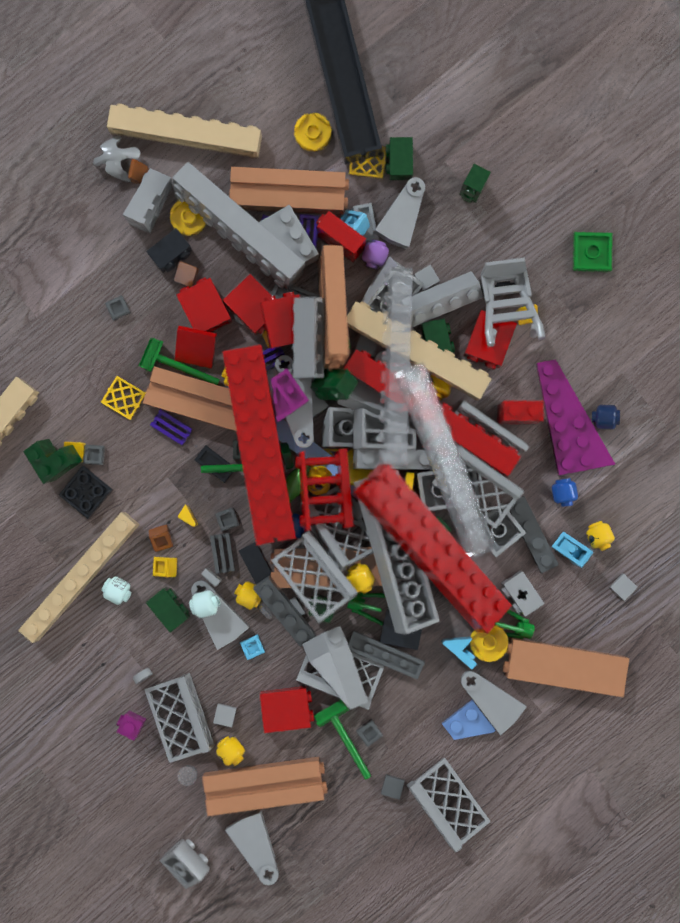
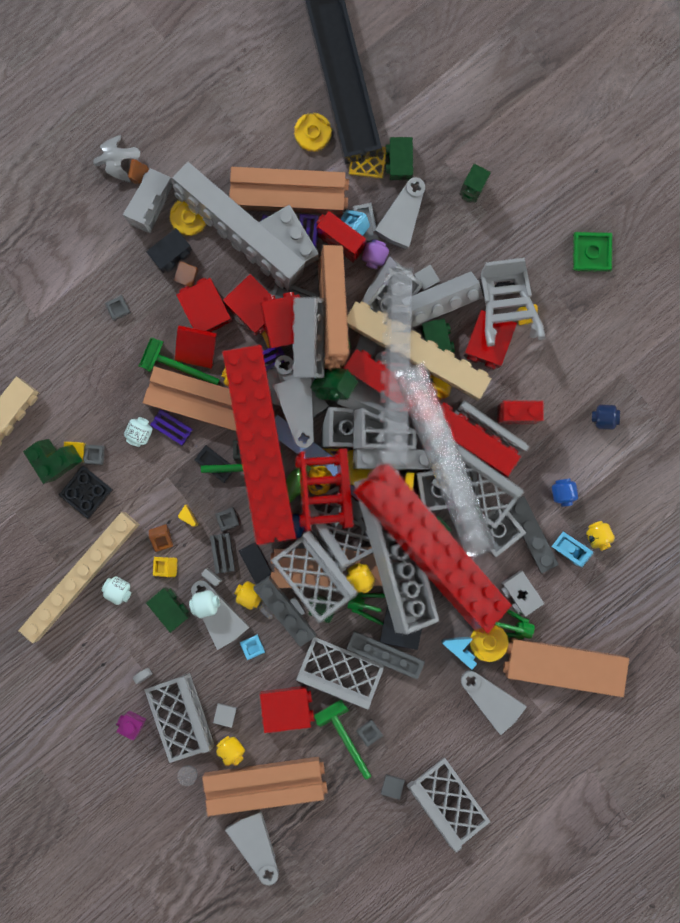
(136, 405): yellow window -> none
(138, 431): none -> light aqua head
(184, 130): tan brick -> none
(185, 863): light grey brick -> none
(286, 395): magenta wing -> none
(287, 455): dark green tile -> none
(335, 663): light grey wedge -> none
(467, 722): medium blue wing -> none
(571, 432): magenta wing -> none
(623, 587): light grey tile -> none

